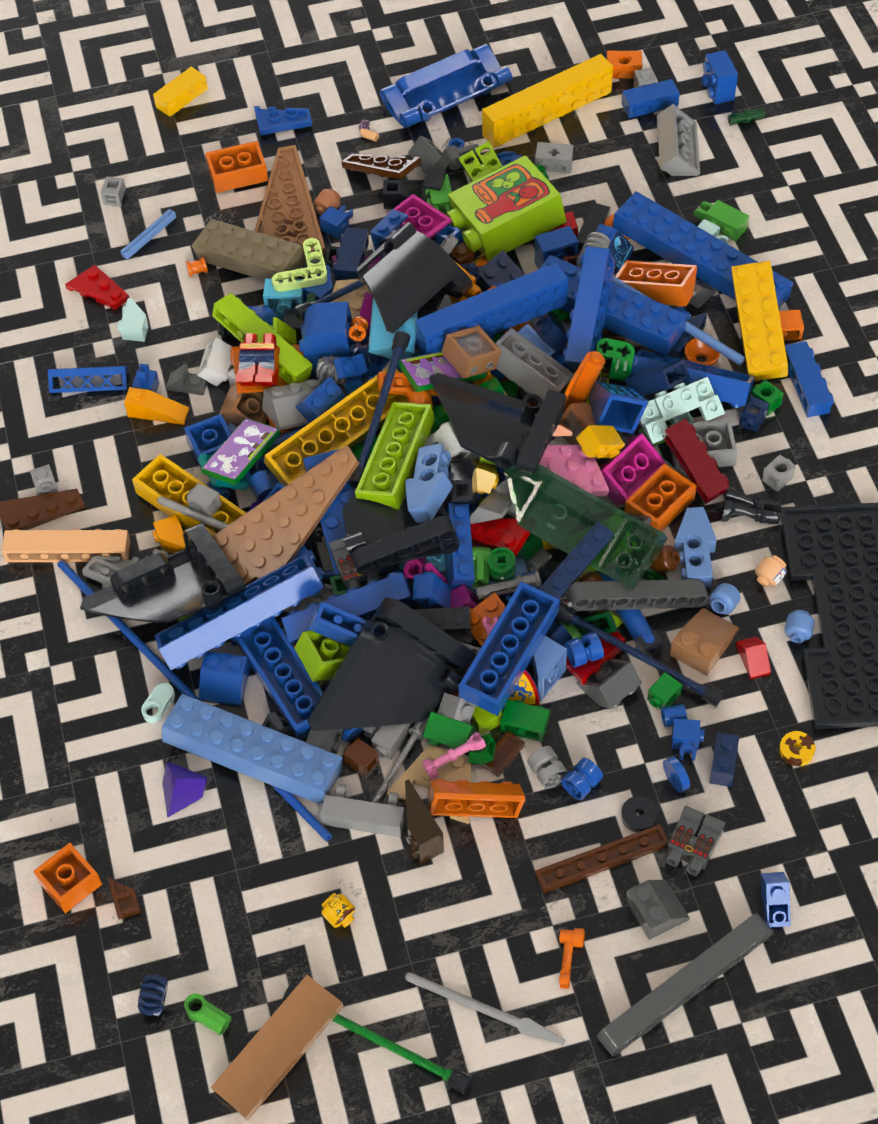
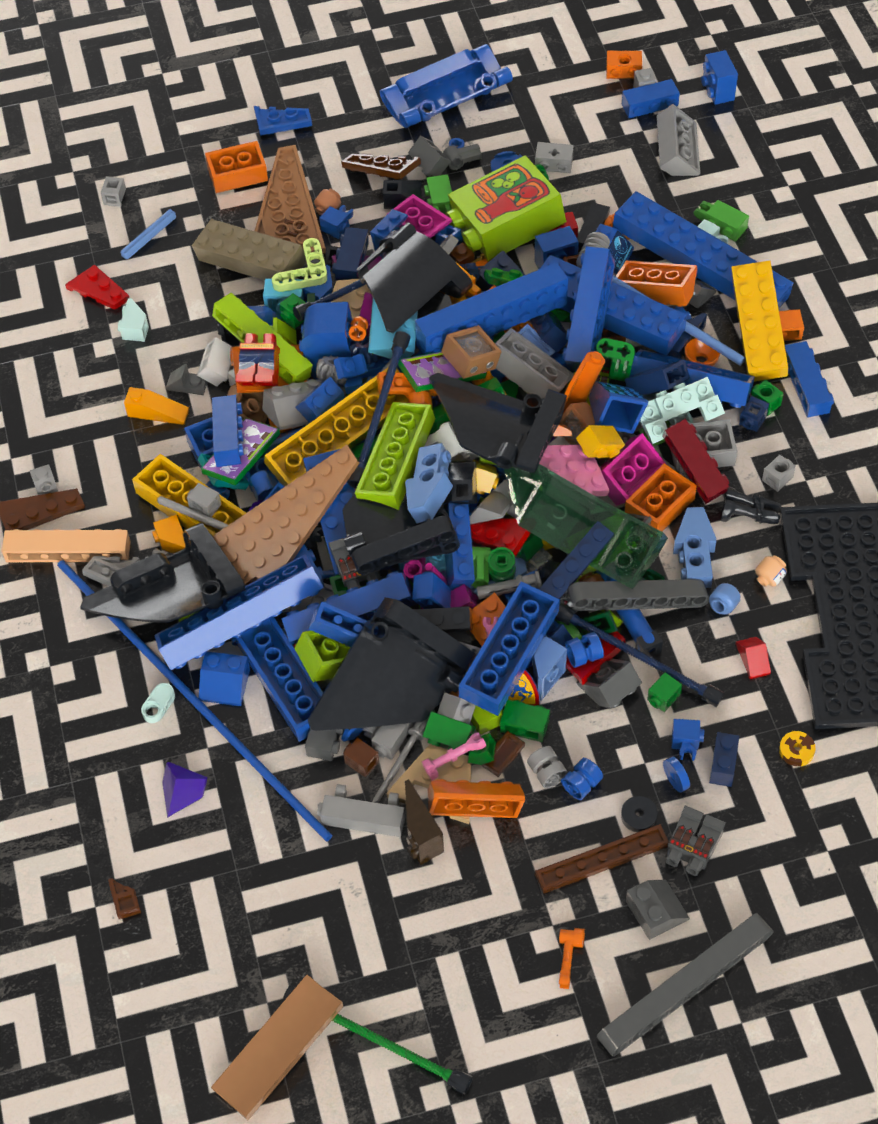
(67, 877): orange brick -> none
(88, 371): blue fence -> none
(146, 379): blue brick -> none
(152, 995): dark blue gear -> none
(180, 91): yellow brick -> none
(196, 267): orange bush -> none
(208, 1015): bright green piece -> none
(227, 430): none -> brick
(251, 749): medium blue brick -> none
(276, 723): dark grey tile -> none
(286, 310): none -> green brick
(338, 910): yellow head -> none
(365, 131): light nougat arm -> none
(434, 178): black slope -> none
(489, 162): lime hips -> none
(498, 277): none -> green wing
(525, 1025): light grey piece -> none
(547, 100): yellow brick -> none
(667, 560): reddish brown head -> none
(673, 712): blue beam -> none
(703, 641): medium nougat slope -> none
(746, 116): dark green pin -> none
(776, 899): blue slope -> none
(799, 626): medium blue head -> none

